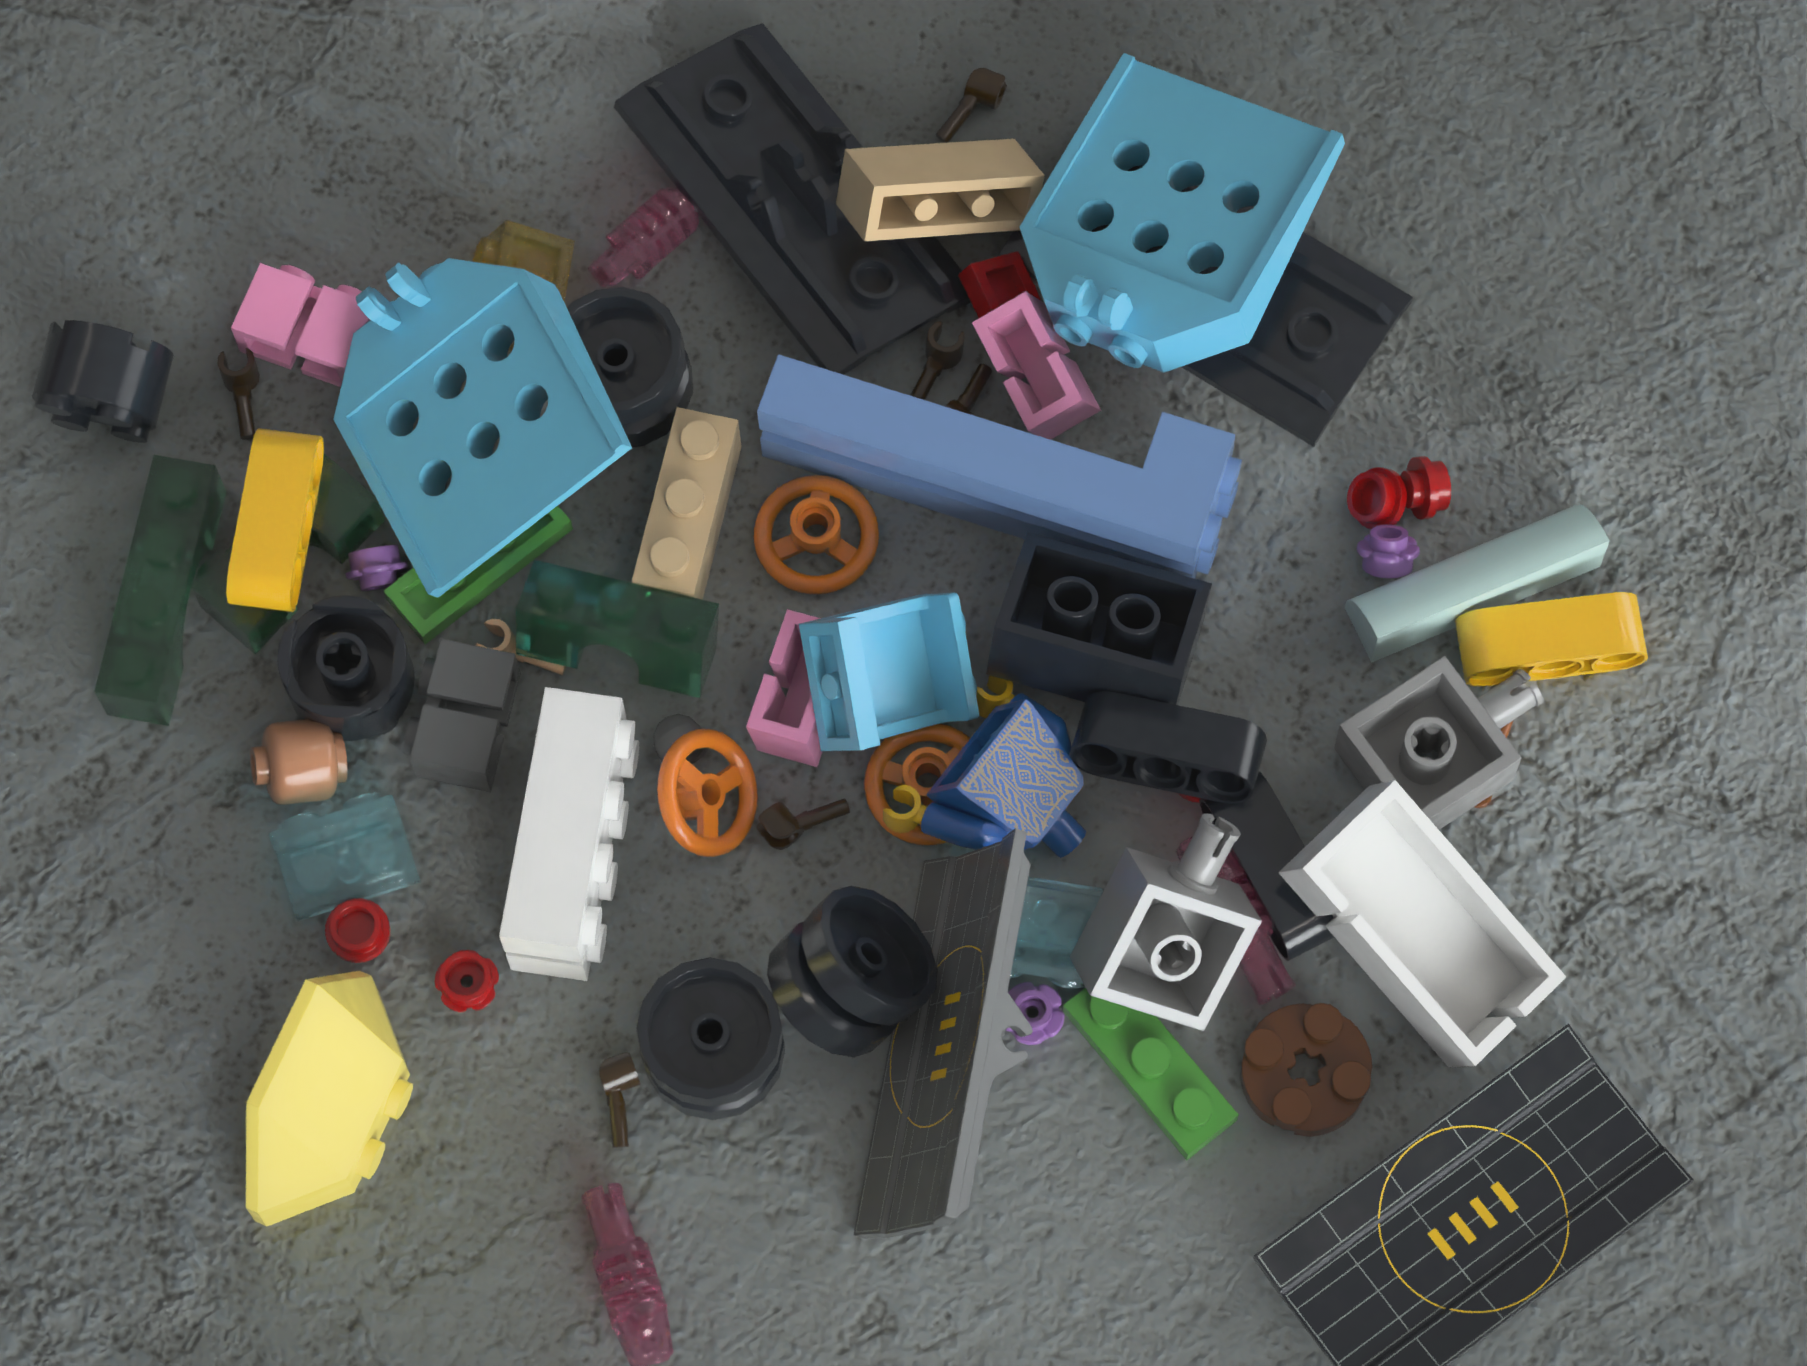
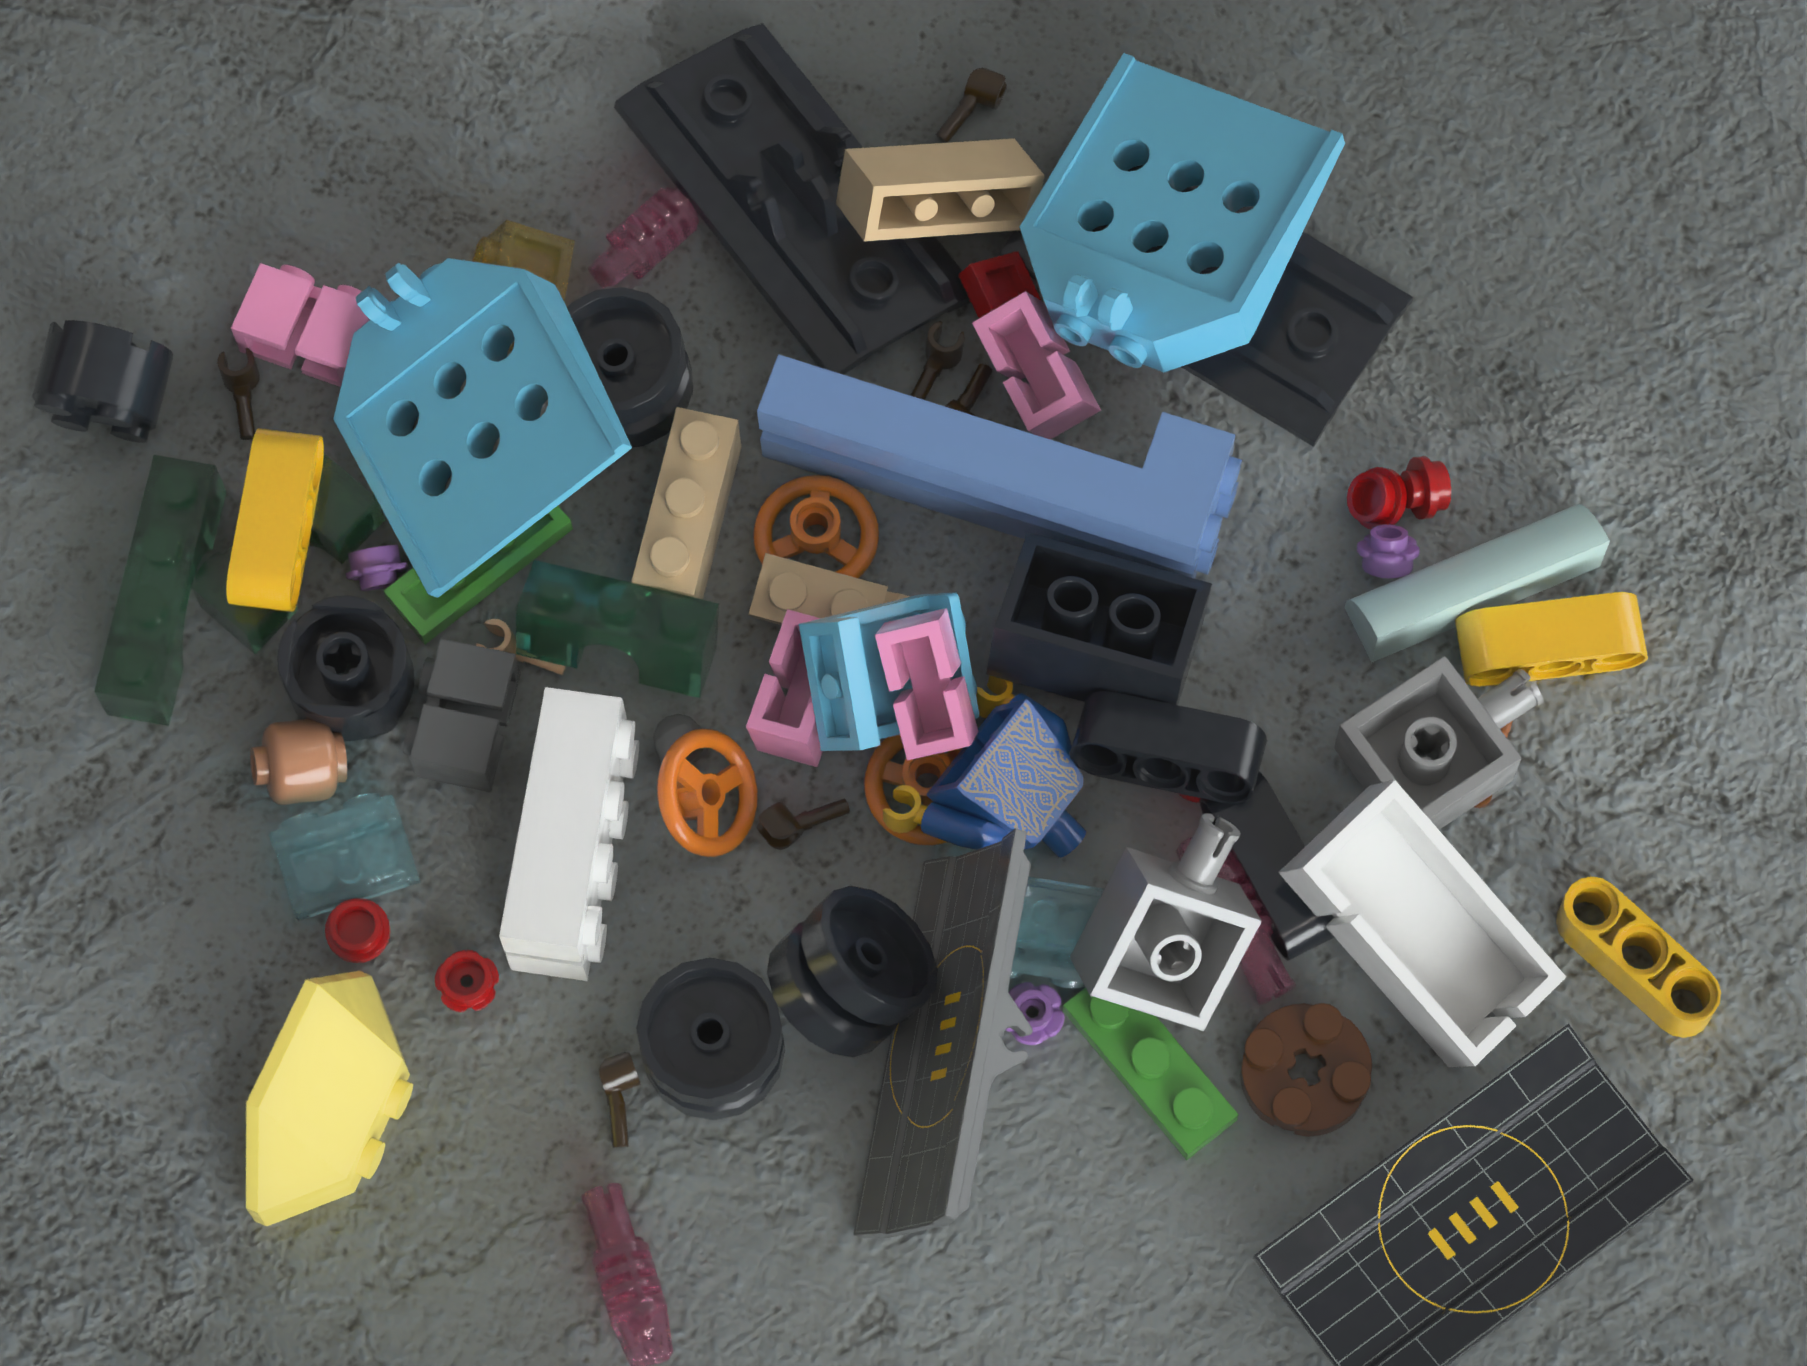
(811, 591): none -> tan hinge
(937, 709): none -> bright pink piece
(1628, 926): none -> yellow beam

